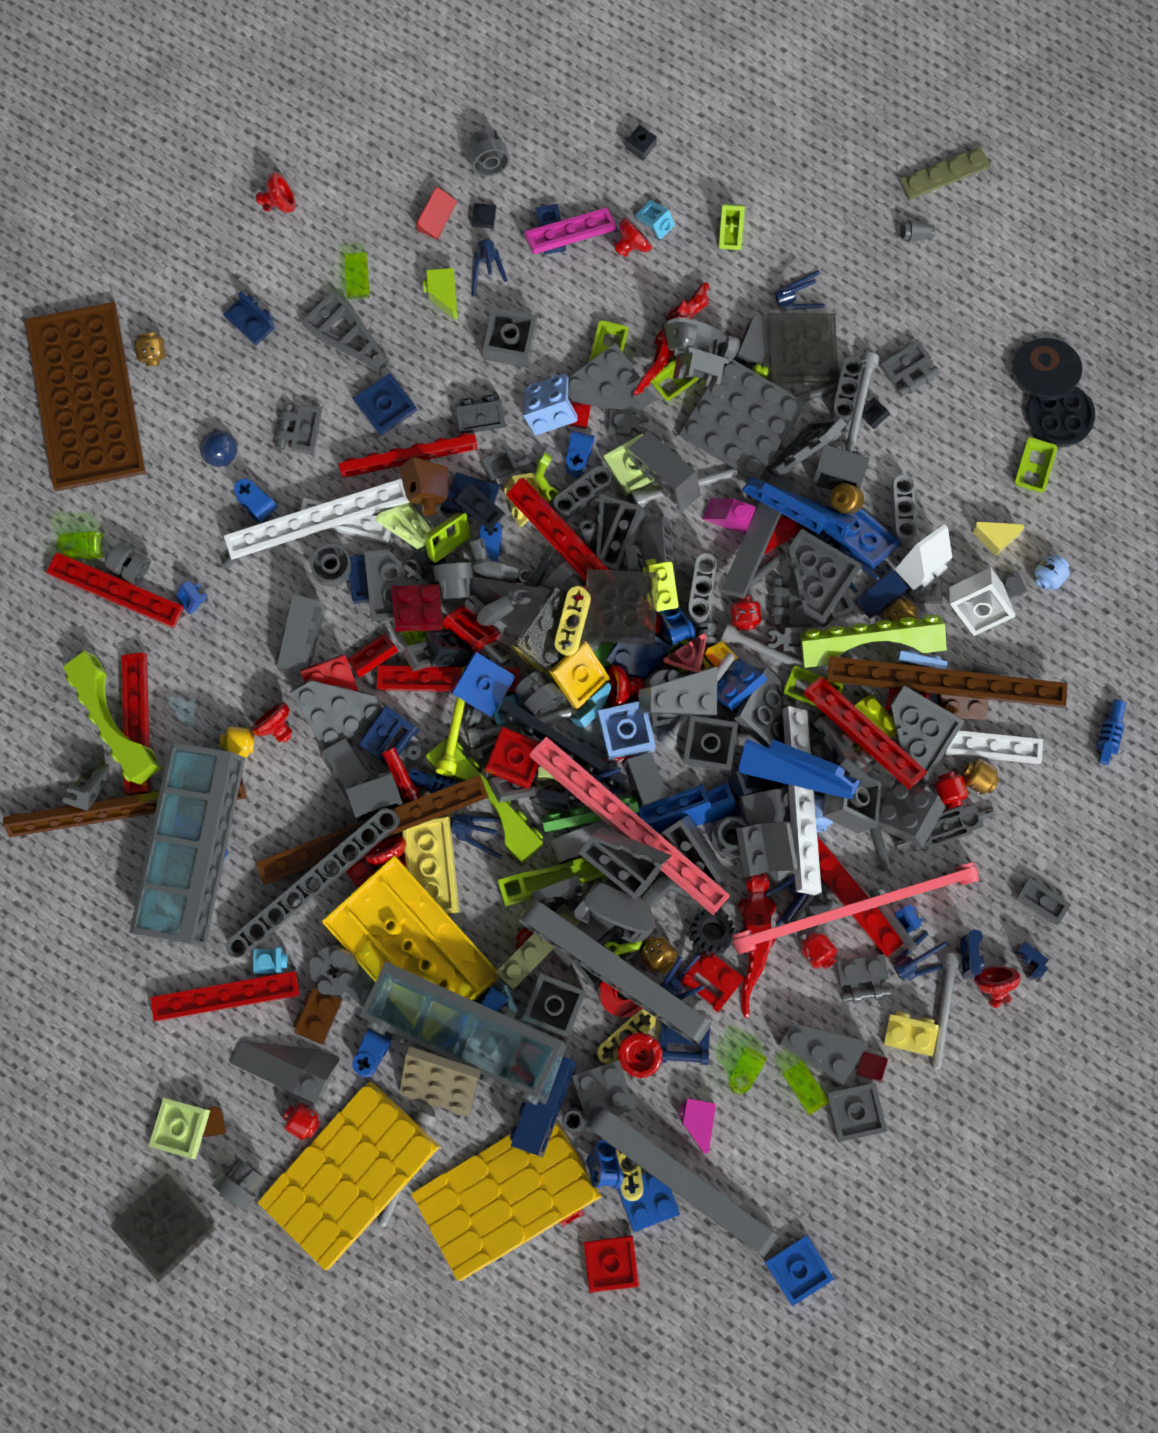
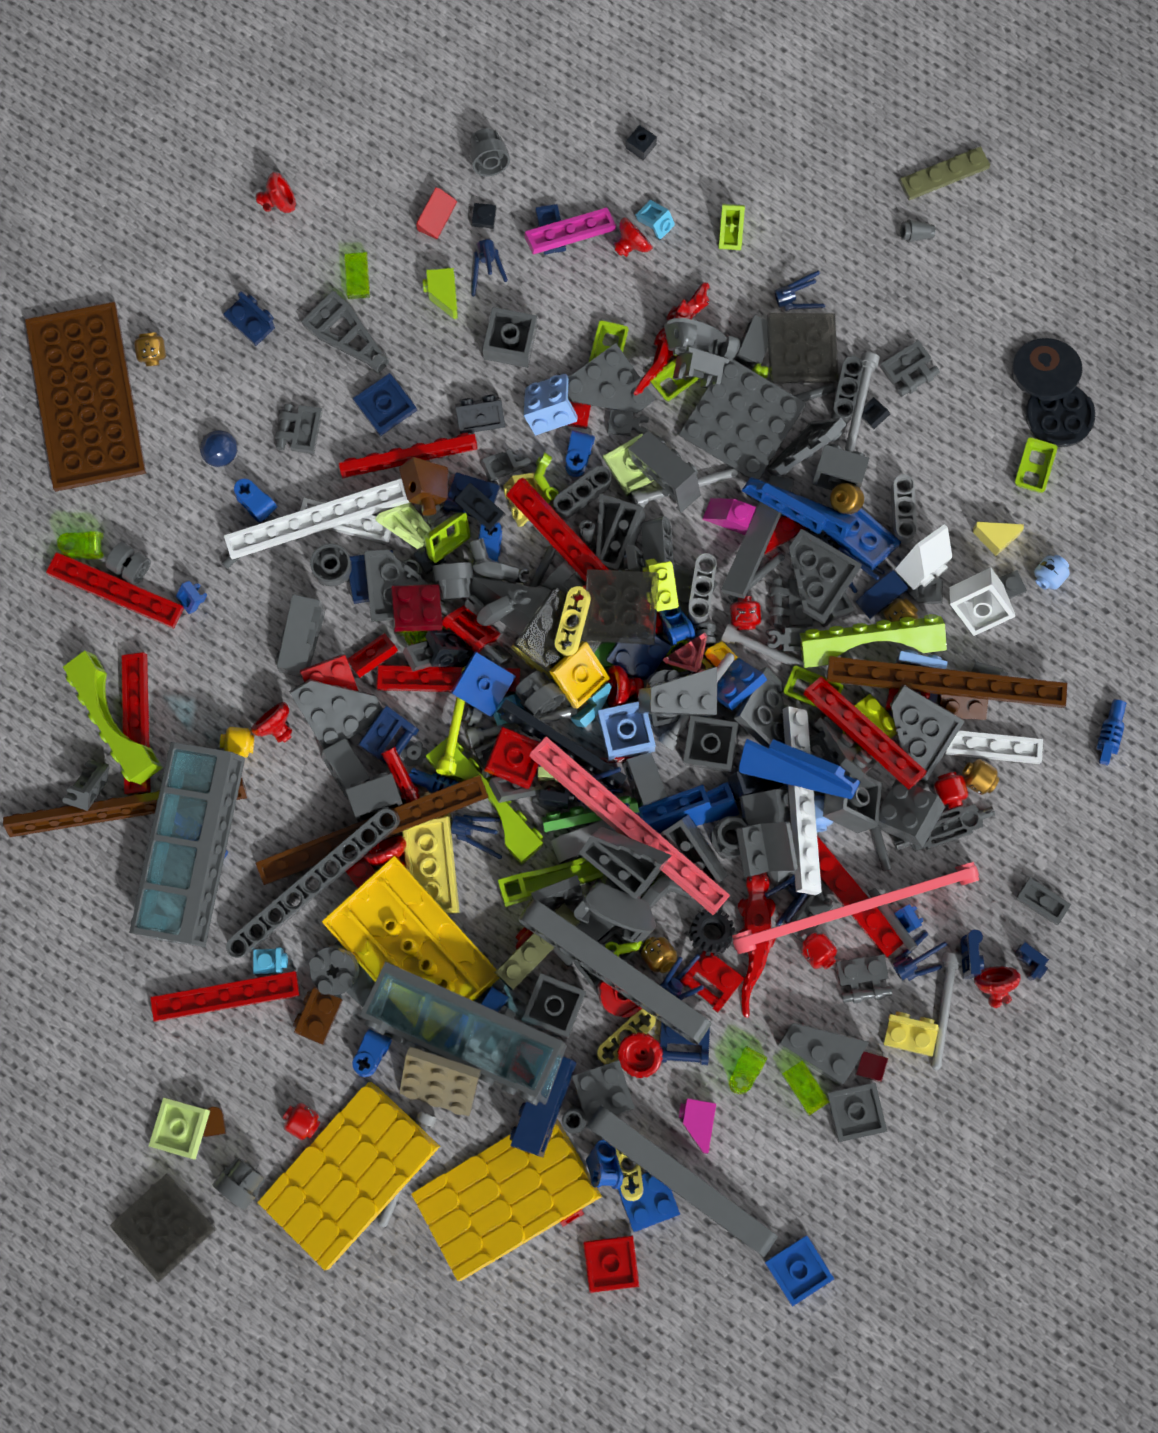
(289, 1067): dark grey wedge -> none

